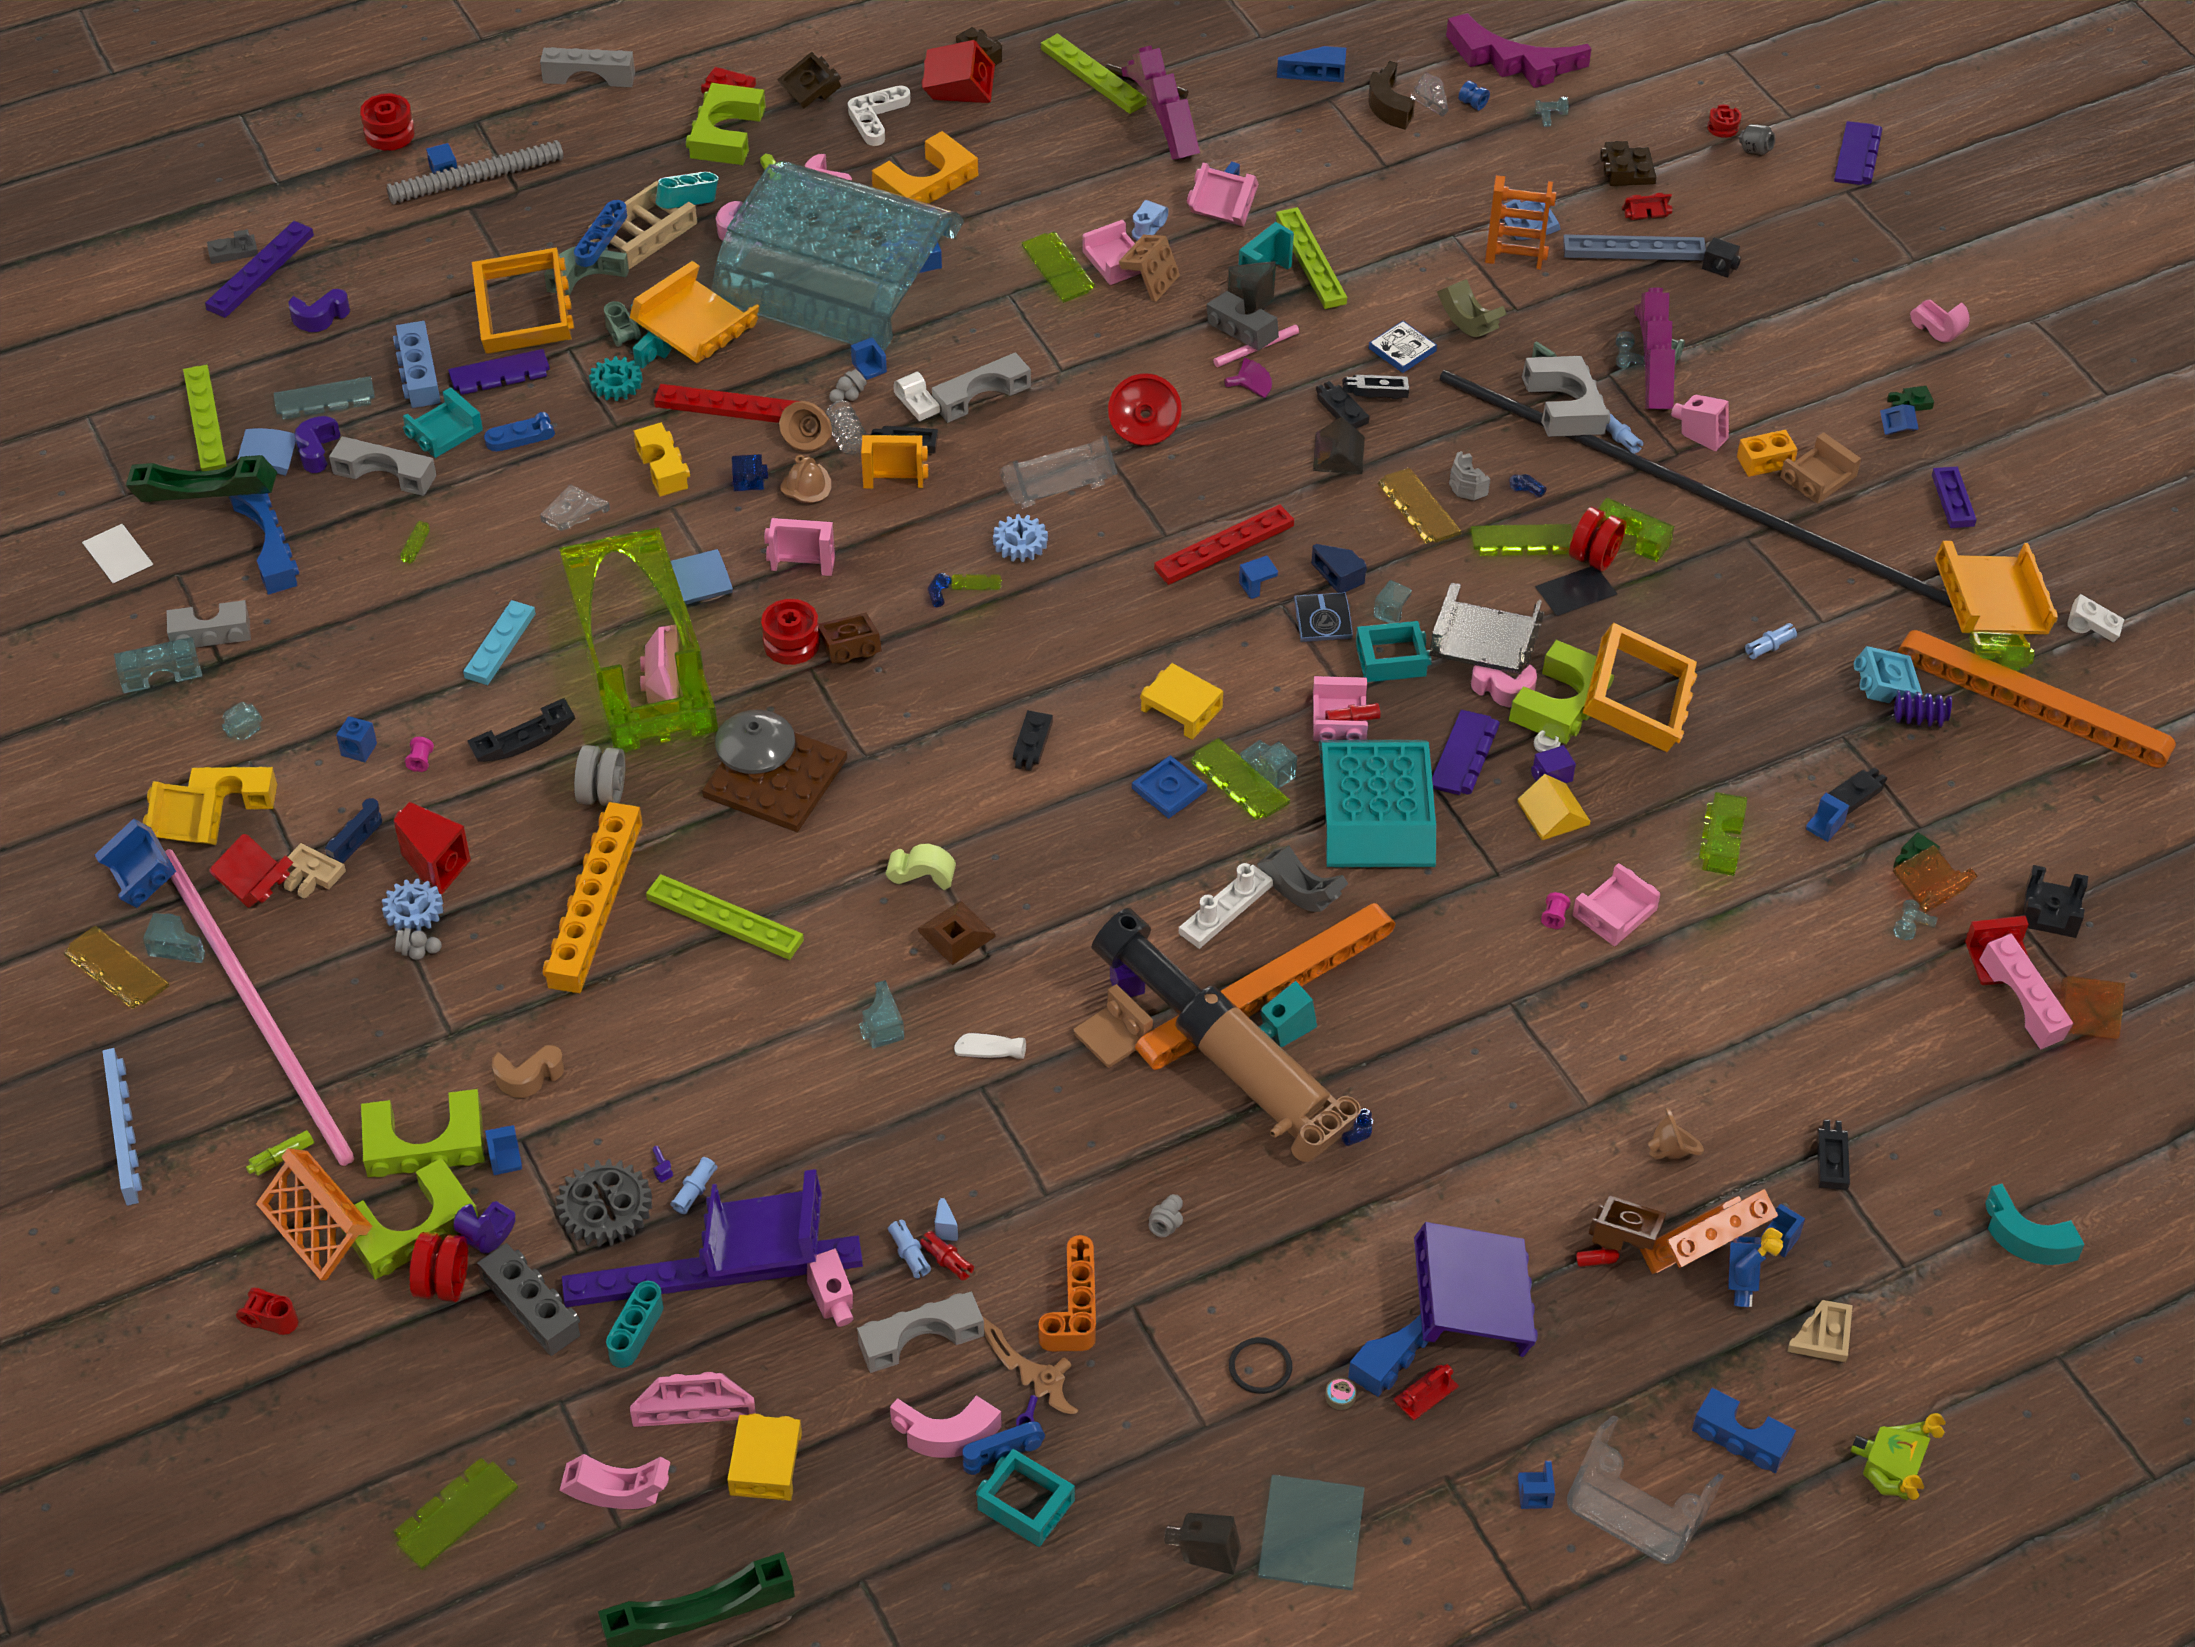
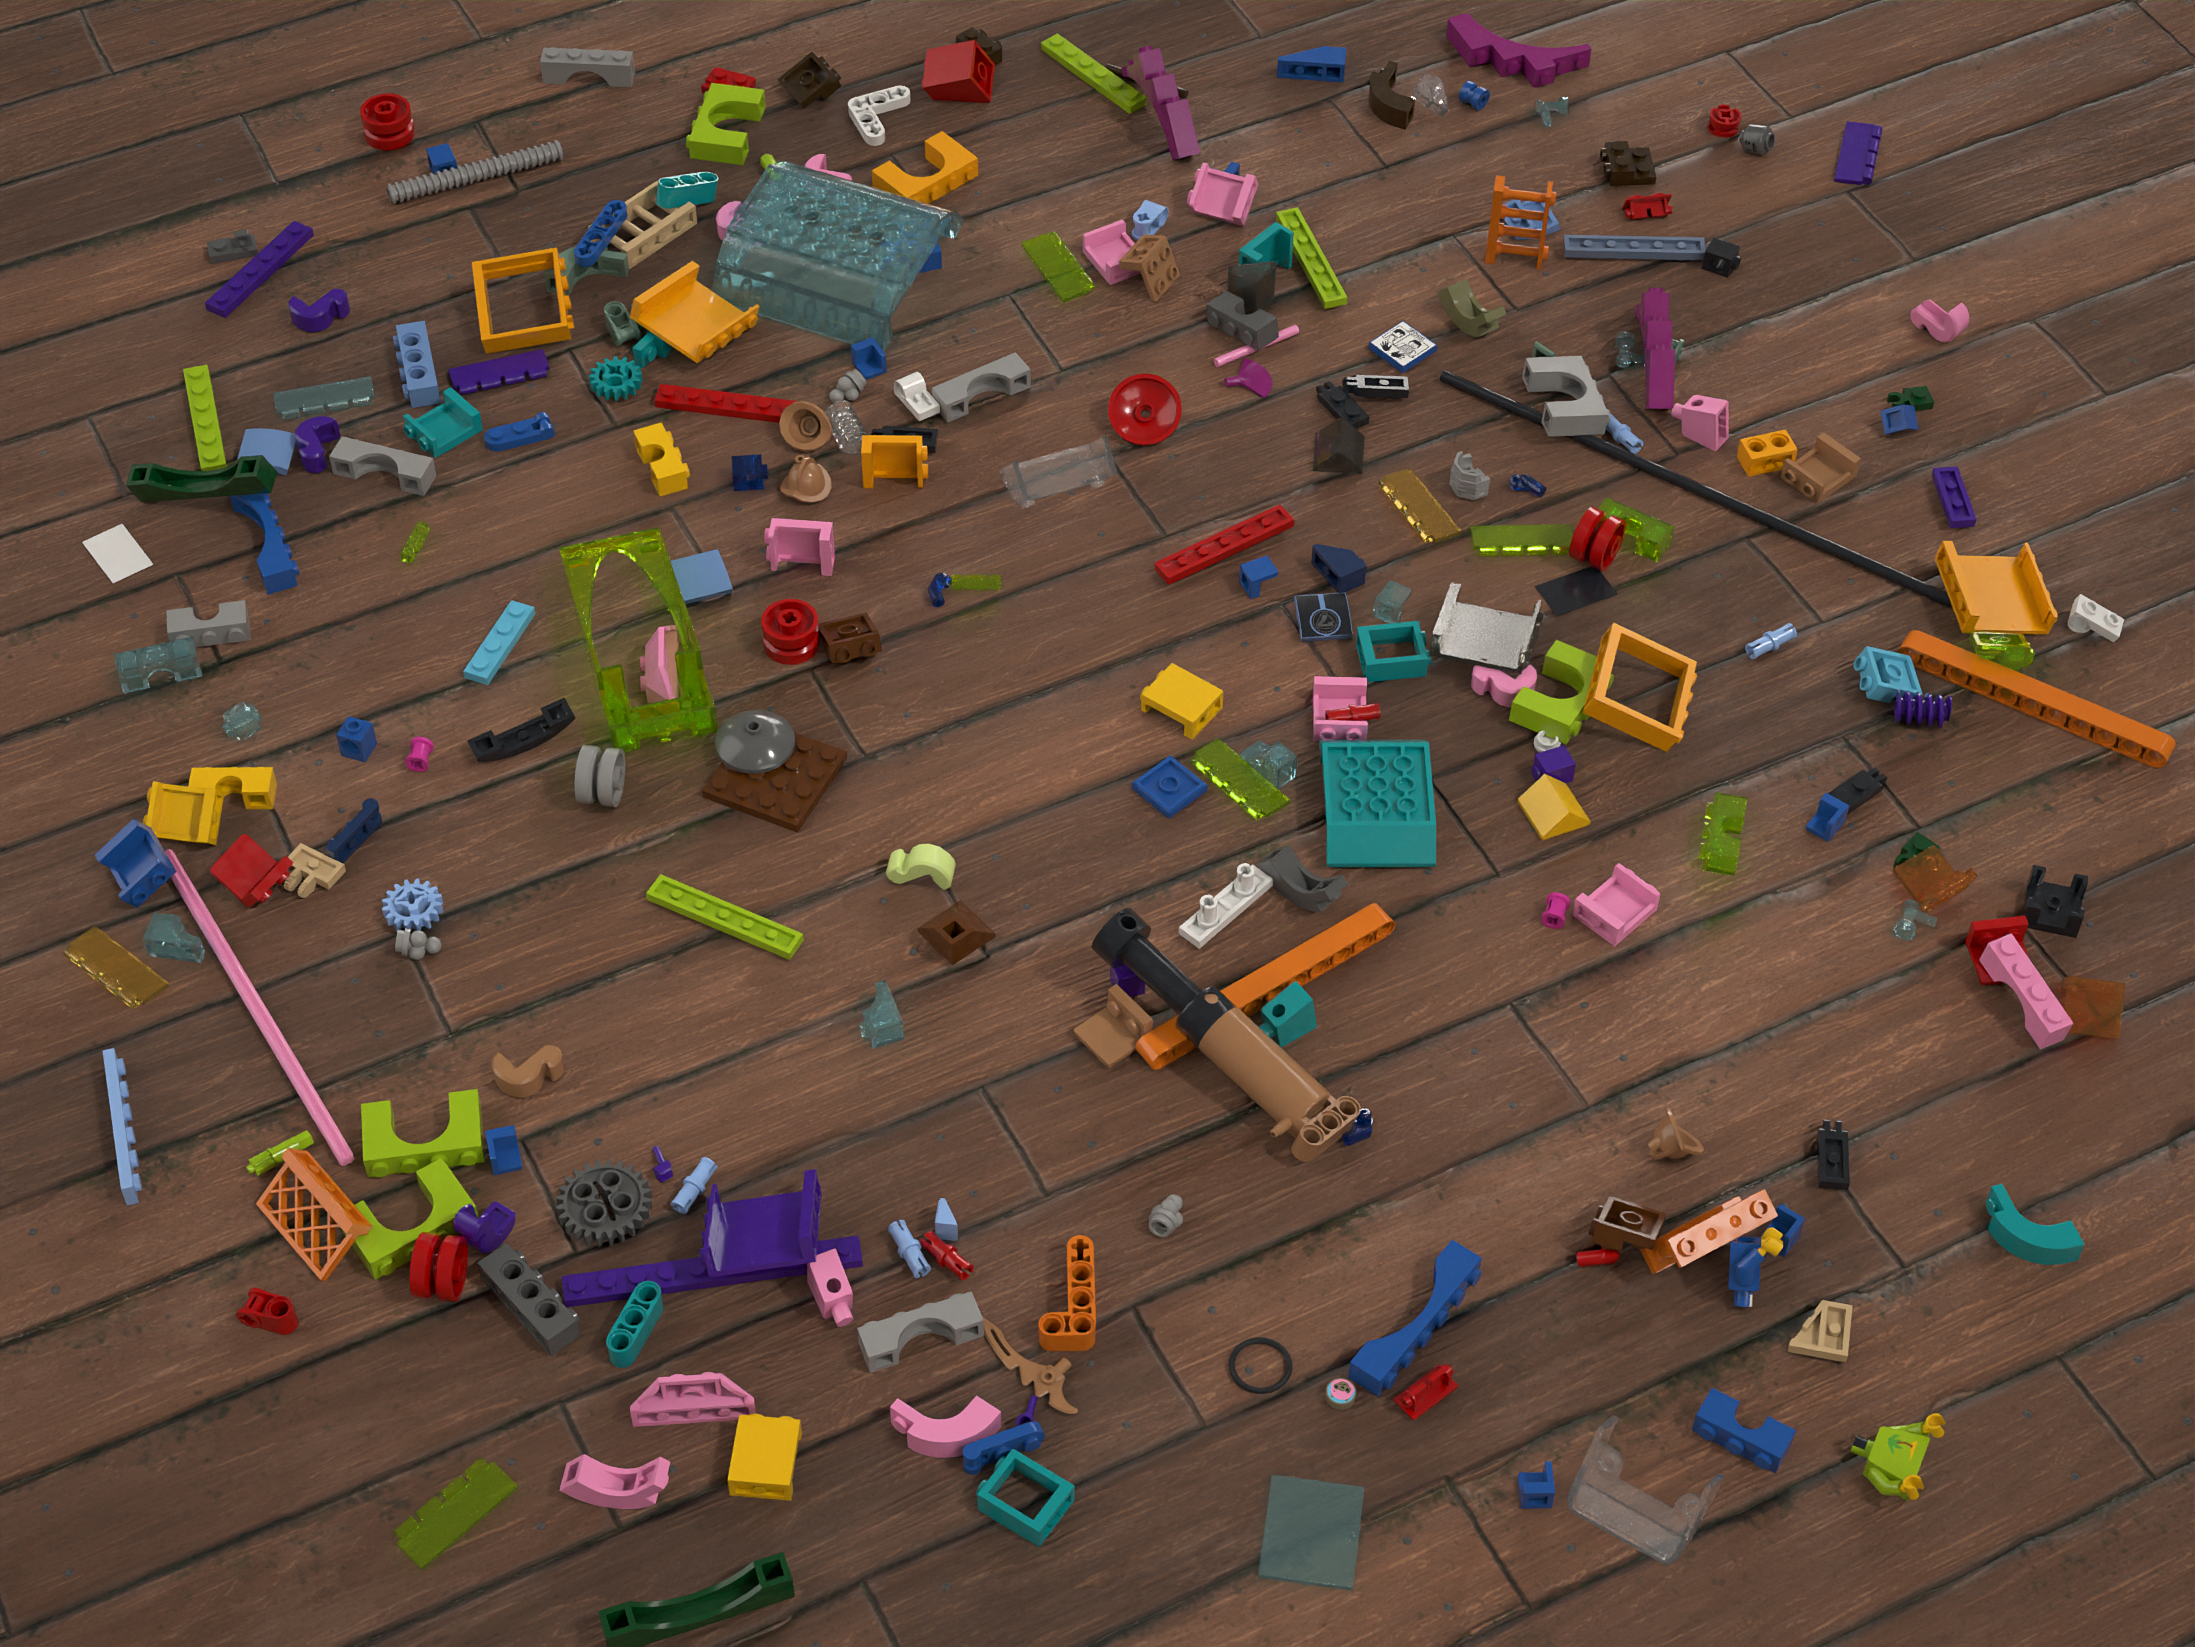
(432, 845): red slope -> none
(572, 507): clear wing -> none
(592, 898): light orange brick -> none
(989, 1046): white piece -> none
(1020, 538): light blue gear -> none
(1032, 739): black hinge -> none
(1207, 1541): clear smoke torso -> none
(1465, 753): dark purple windscreen -> none
(1474, 1285): panel -> none

